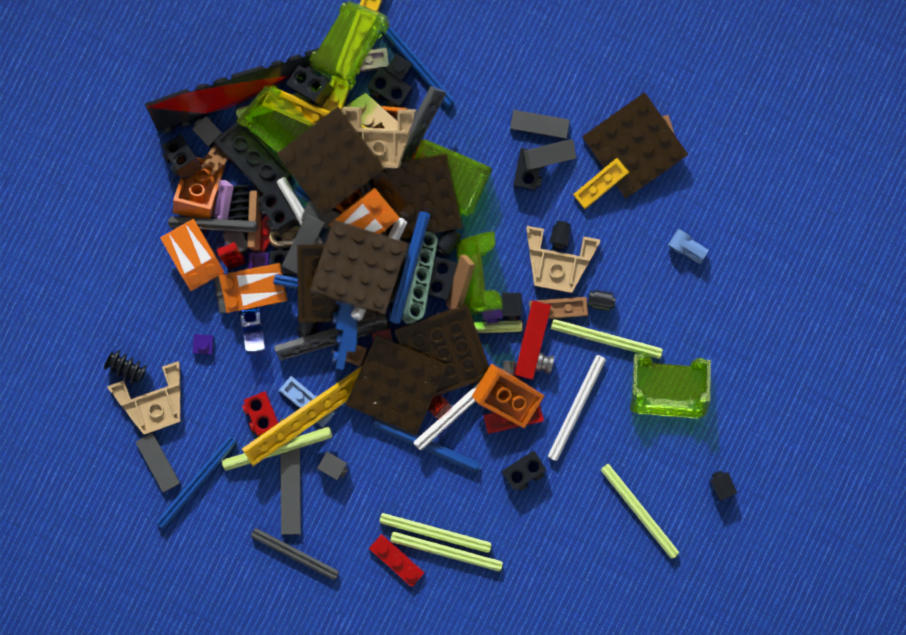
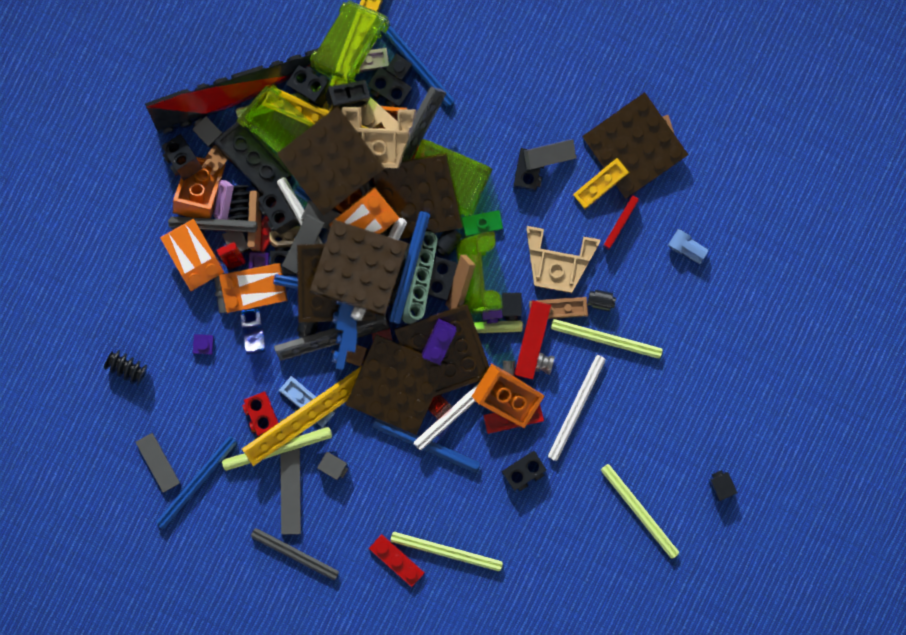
(155, 408): tan wing -> none
(347, 95): none -> black brick
(435, 532): yellowish green axle -> none
(439, 341): none -> dark purple brick
(482, 223): none -> green plate
(539, 124): dark grey tile -> none
(560, 235): black brick -> none
(620, 223): none -> red tile
(670, 388): clear neon green windscreen -> none

